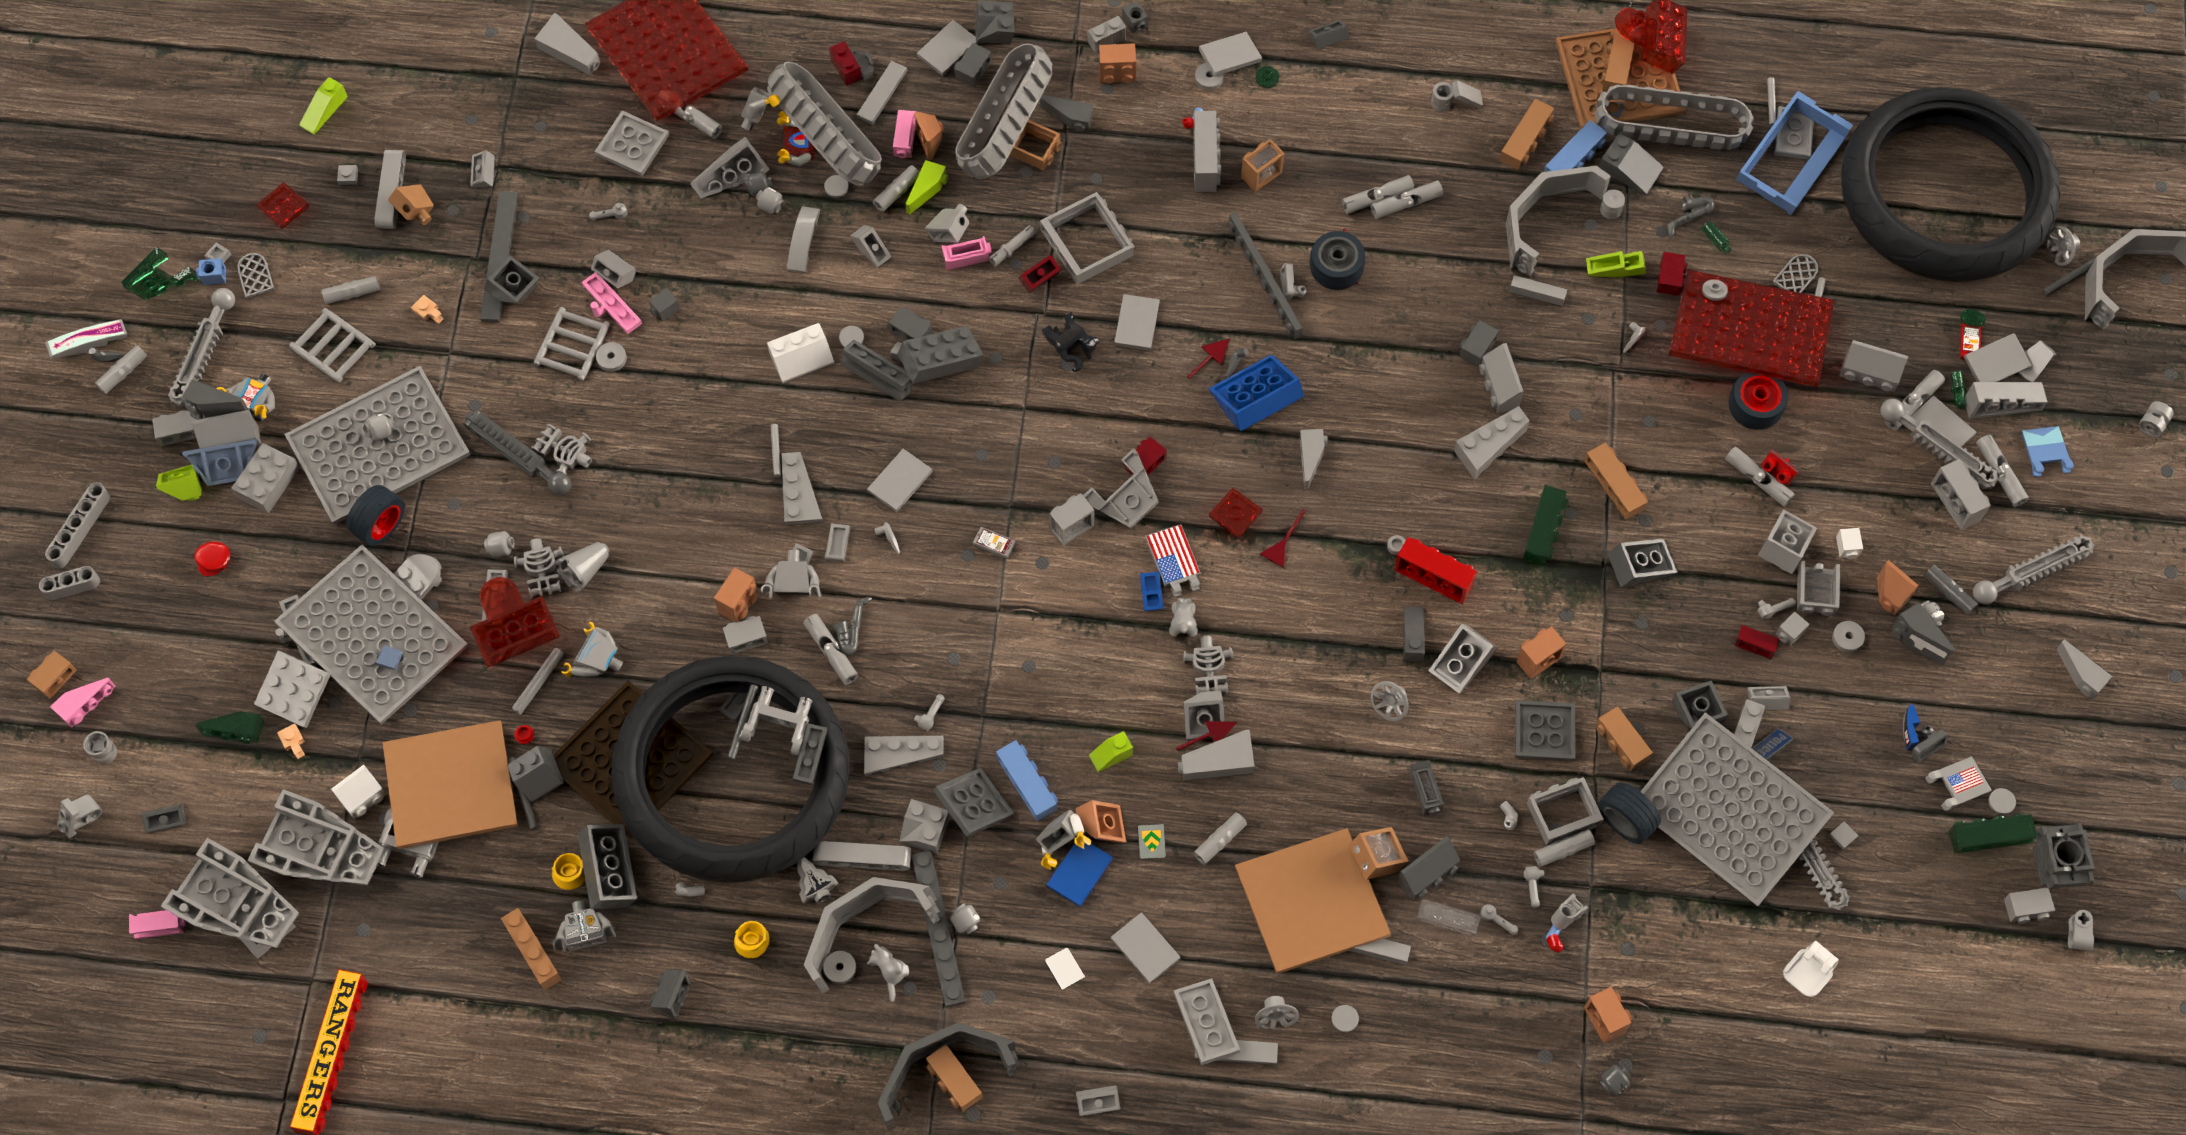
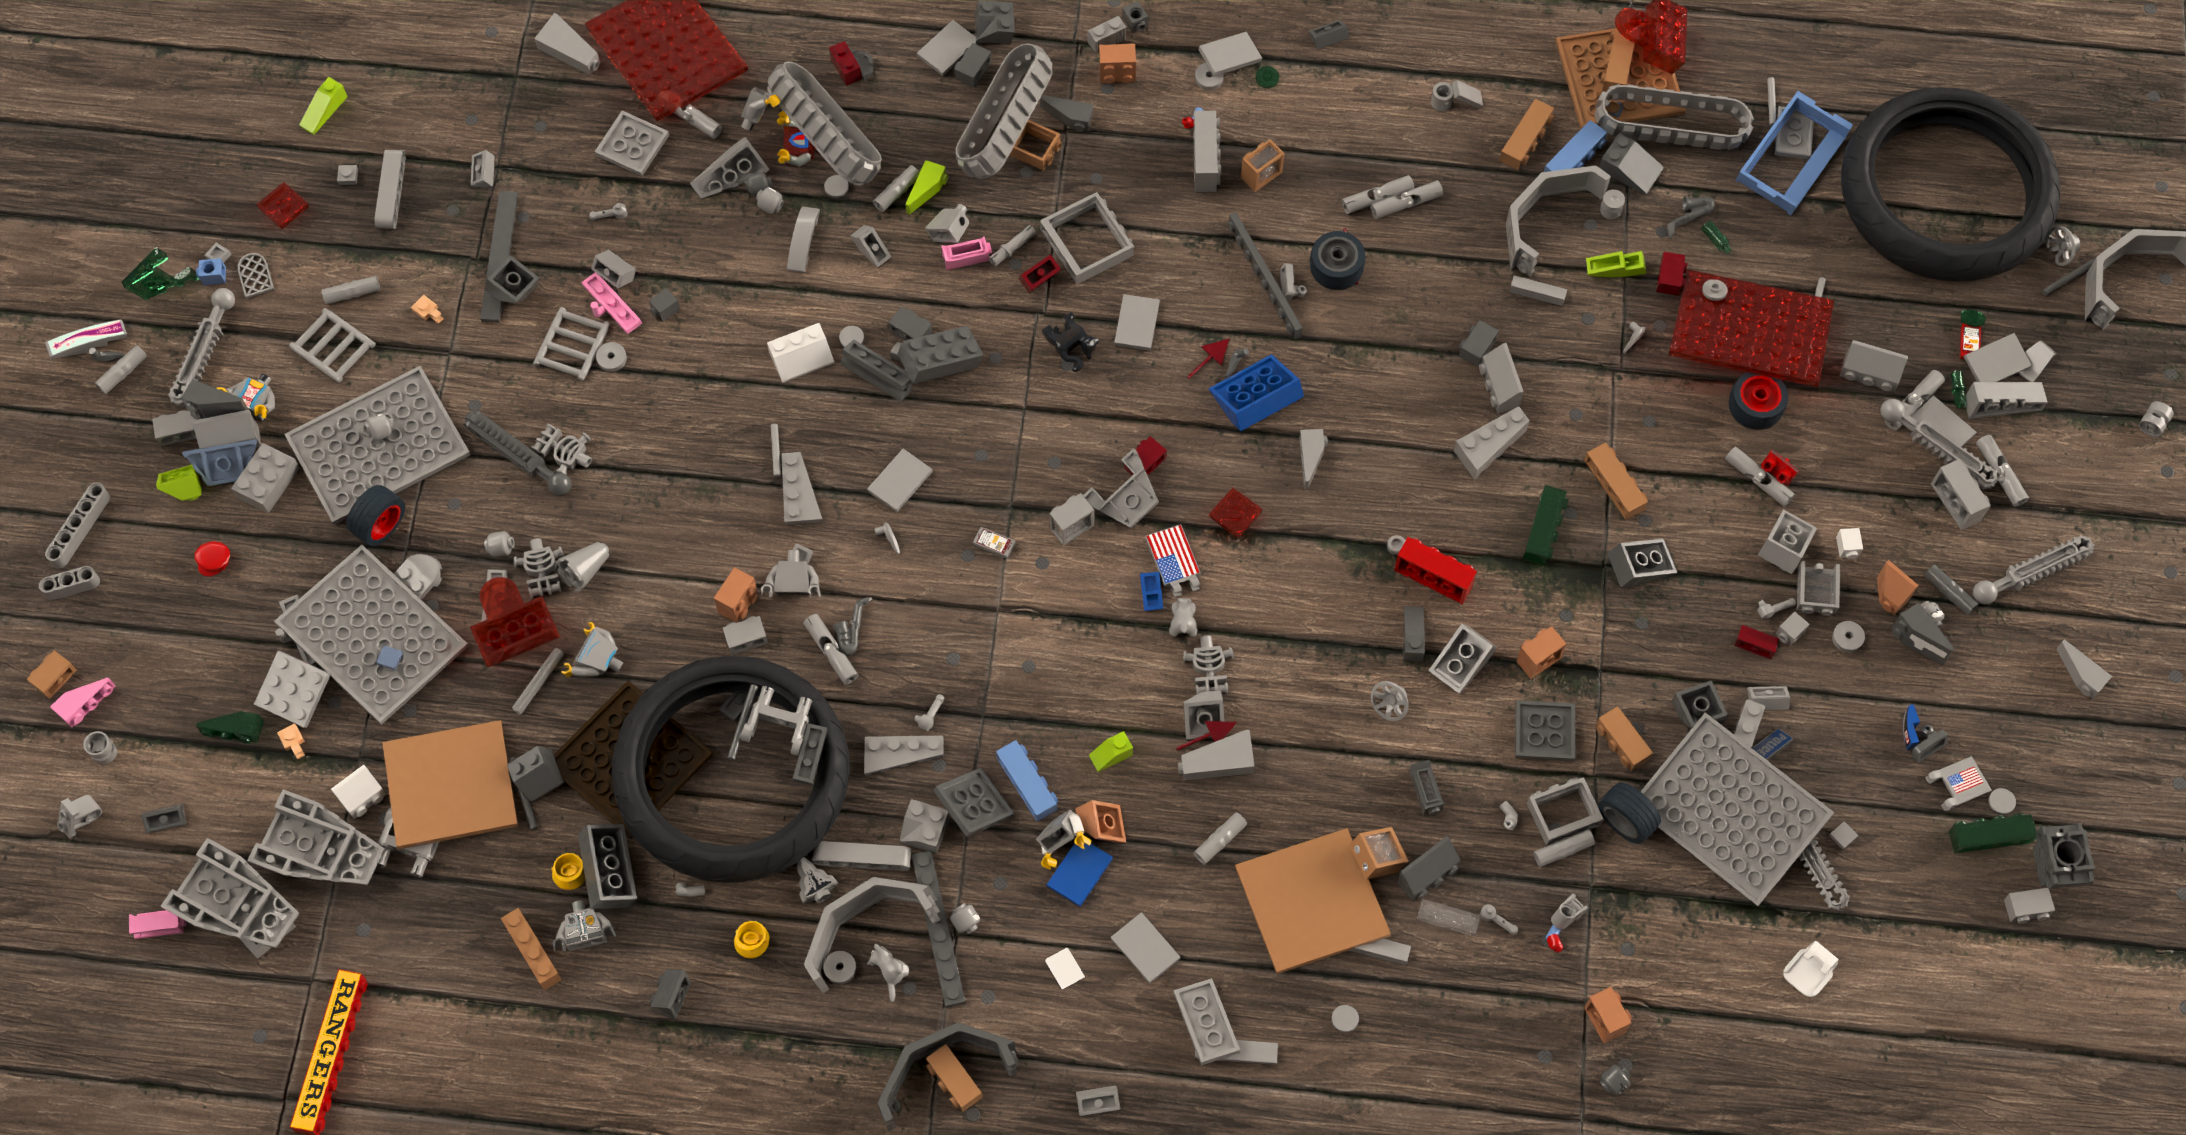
(412, 203): medium nougat torso -> none
(524, 734): red plate -> none
(837, 543): light grey tile -> none
(882, 92): light grey tile -> none
(904, 134): bright pink window -> none
(929, 132): nougat slope -> none
(1151, 841): light grey sticker -> none
(1275, 1011): light grey wheel -> none
(1277, 552): dark red piece -> none
(1532, 875): light grey piece -> none
(1810, 278): light grey window -> none
(2046, 446): medium blue flag -> none
(2080, 934): light grey piece -> none

